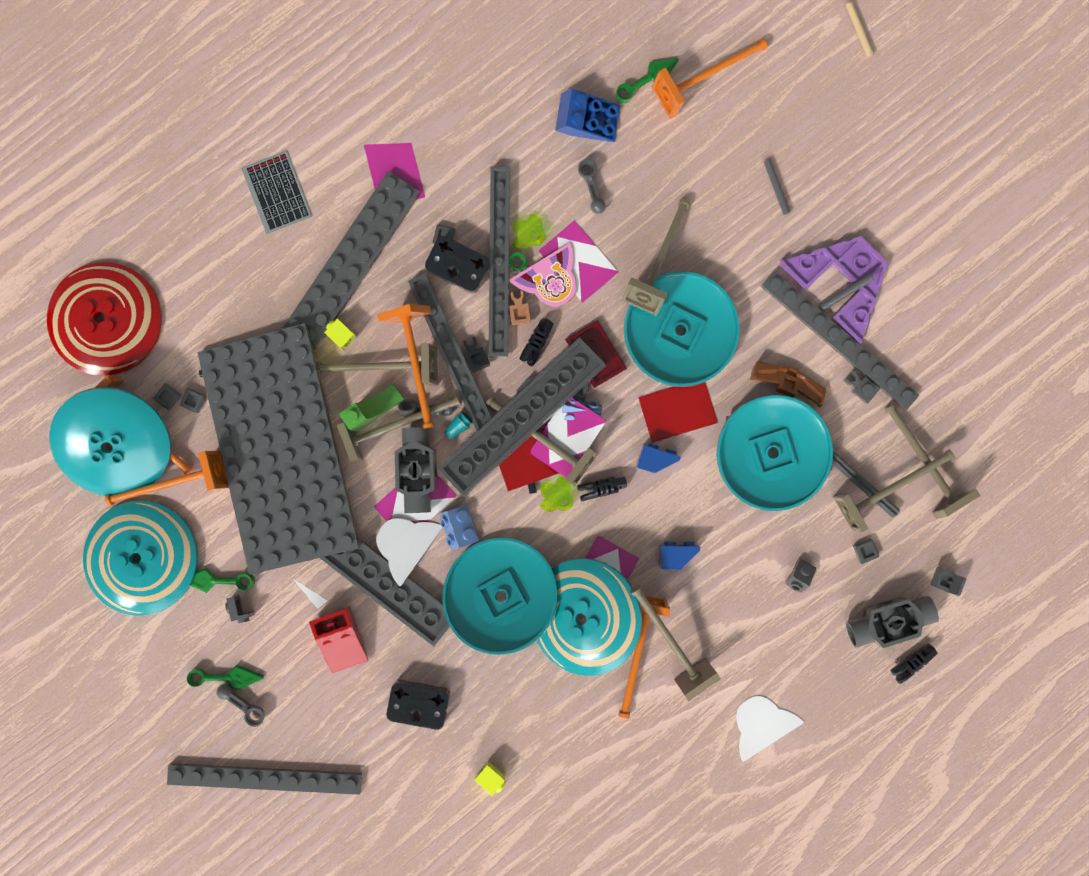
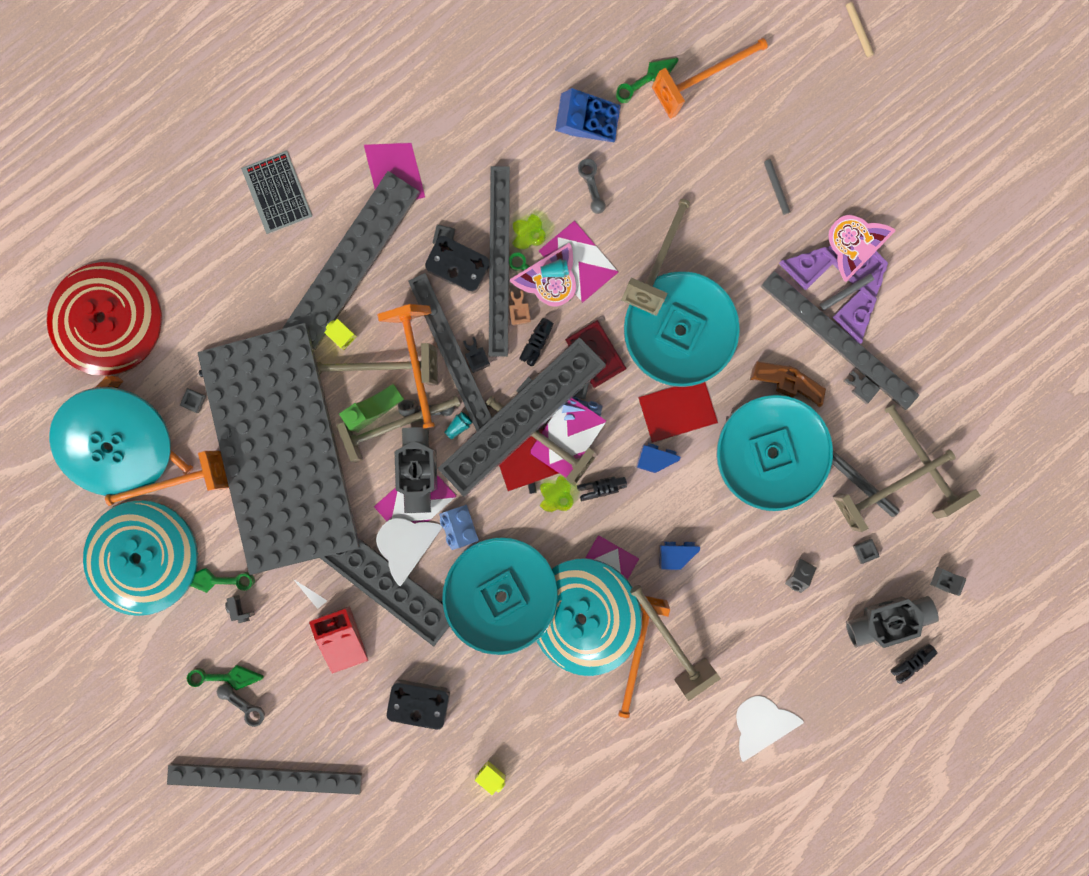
(167, 396): dark grey tile -> none
(555, 269): none -> teal cone
(856, 242): none -> sticker

